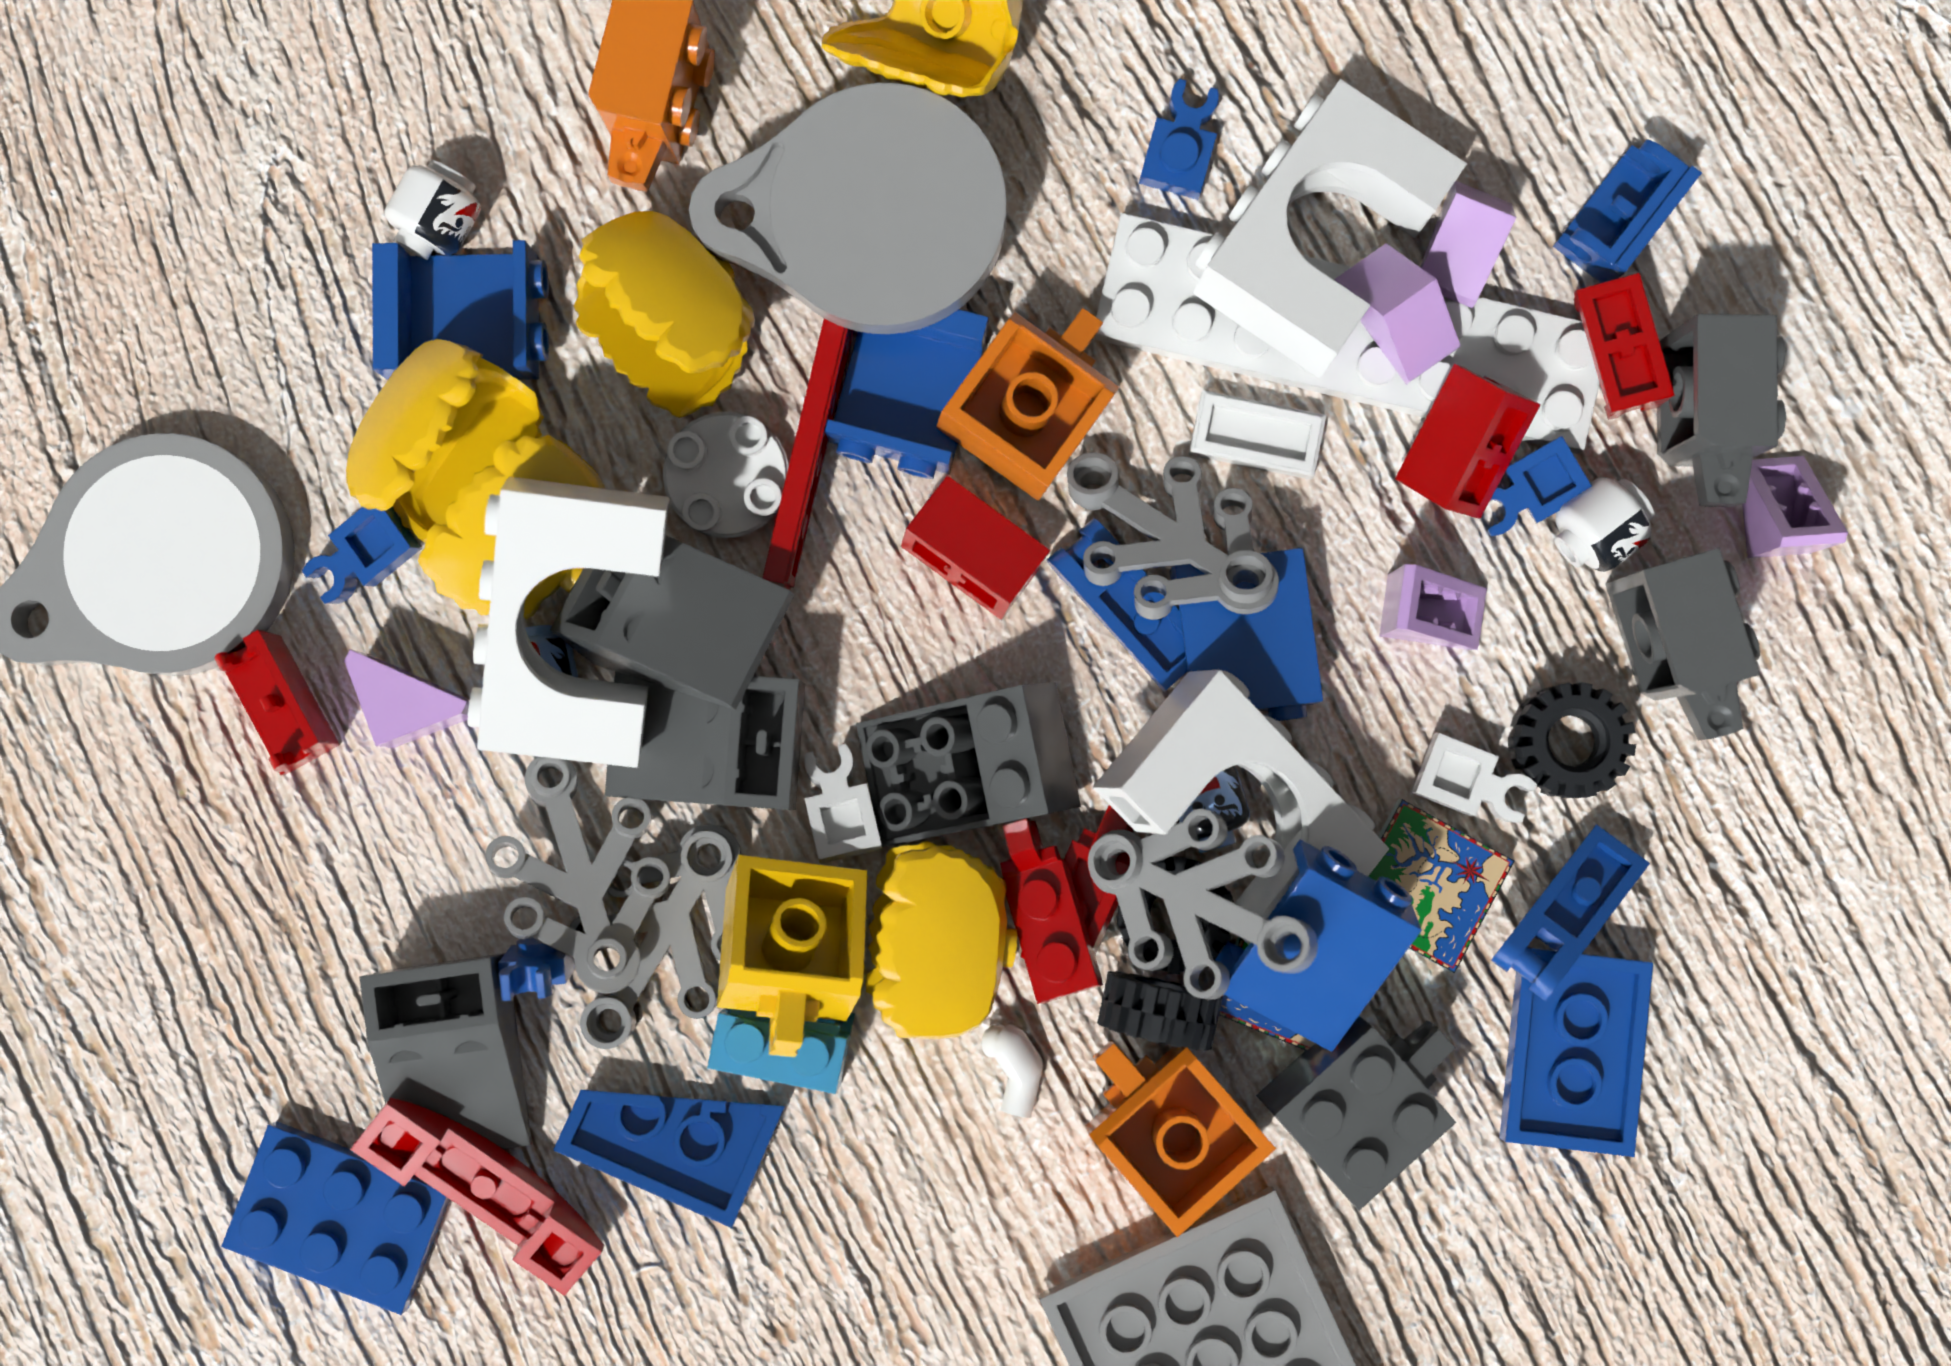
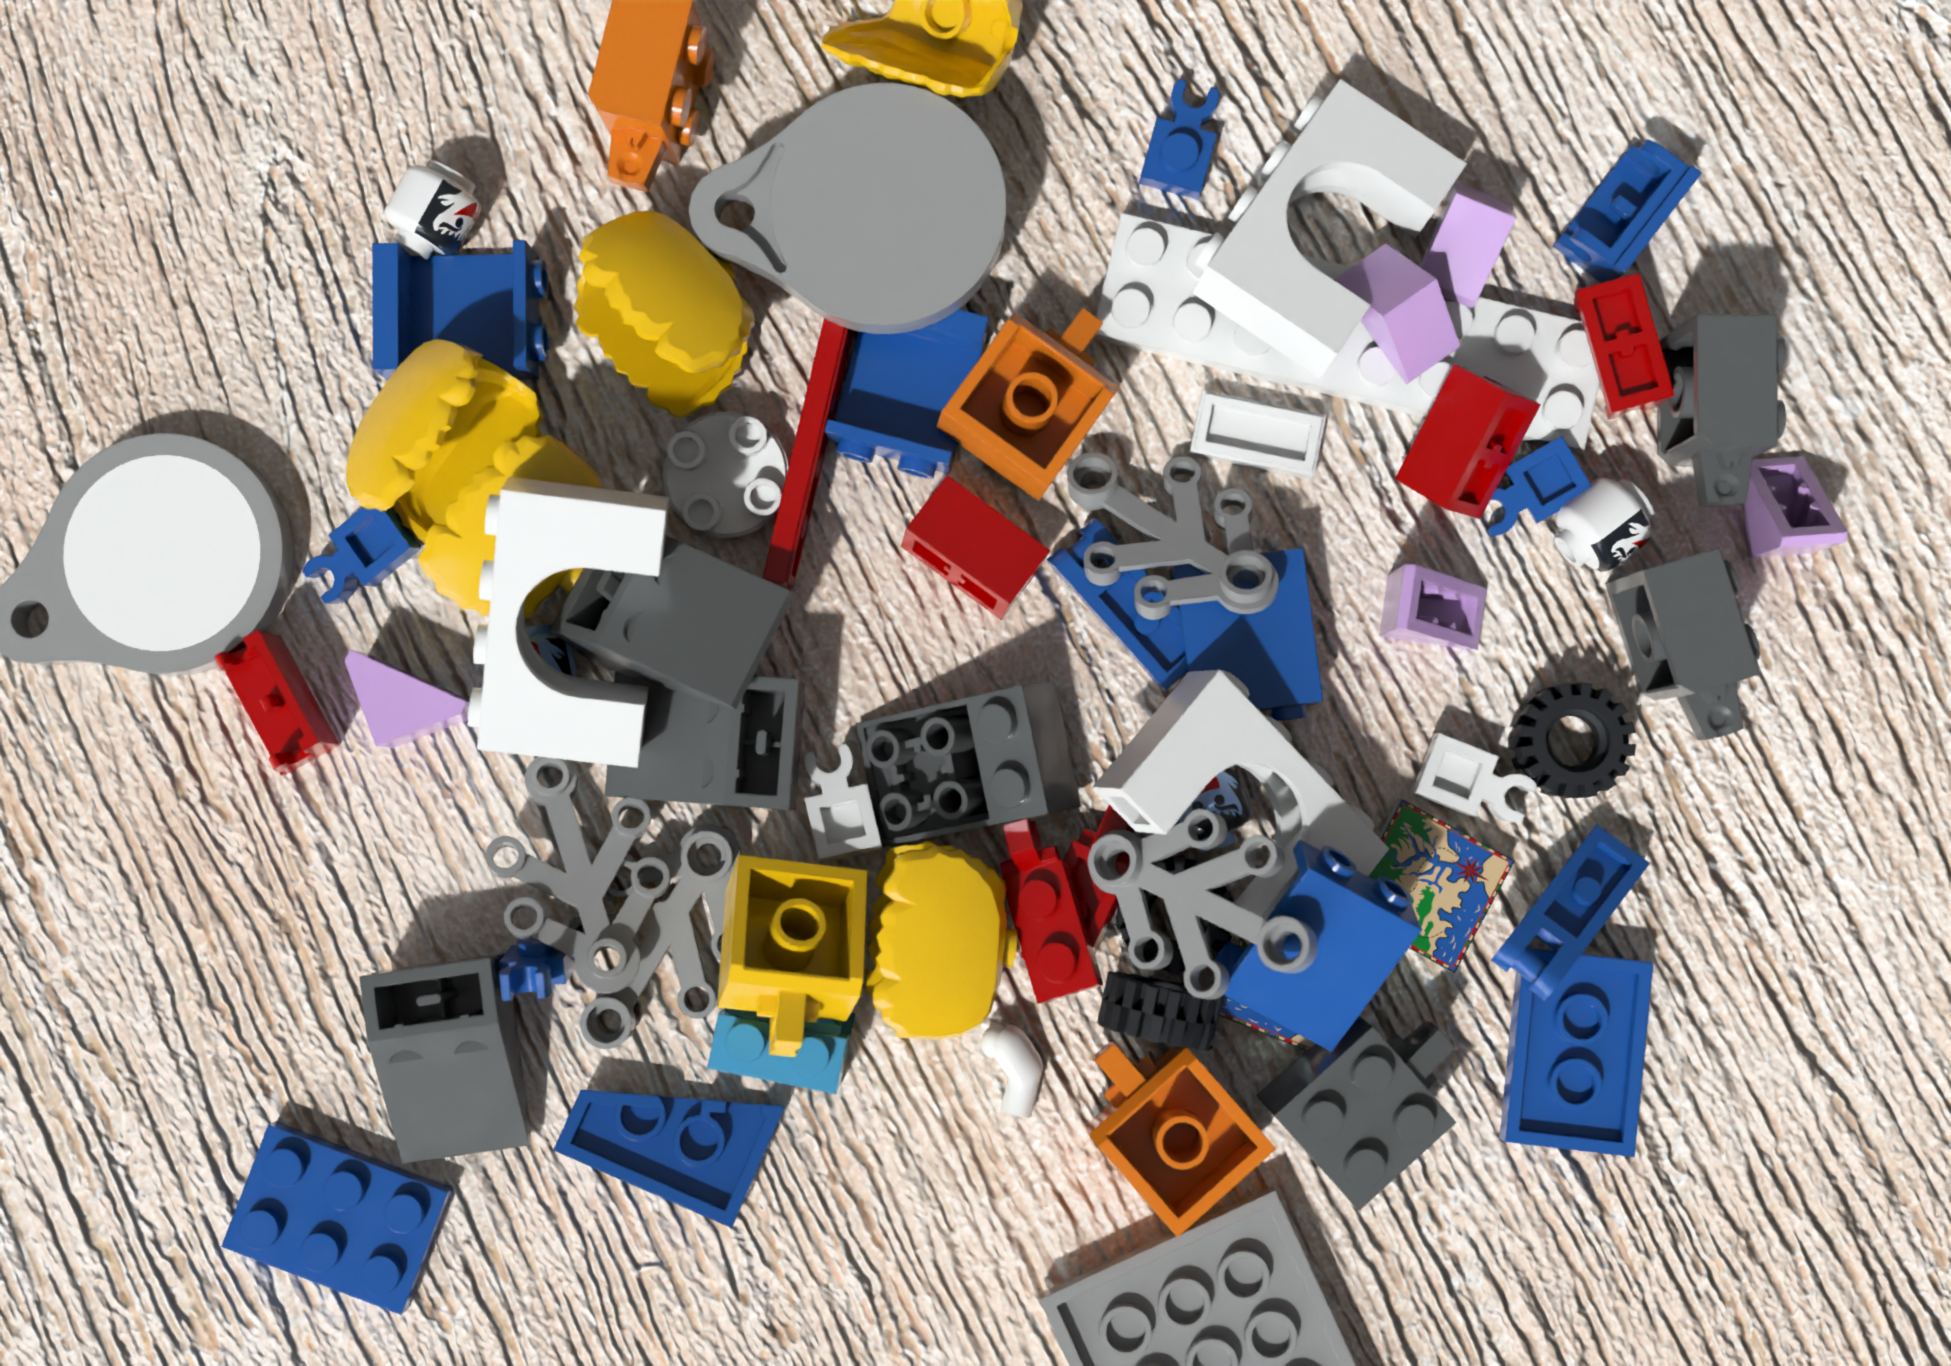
(485, 1182): slope -> none

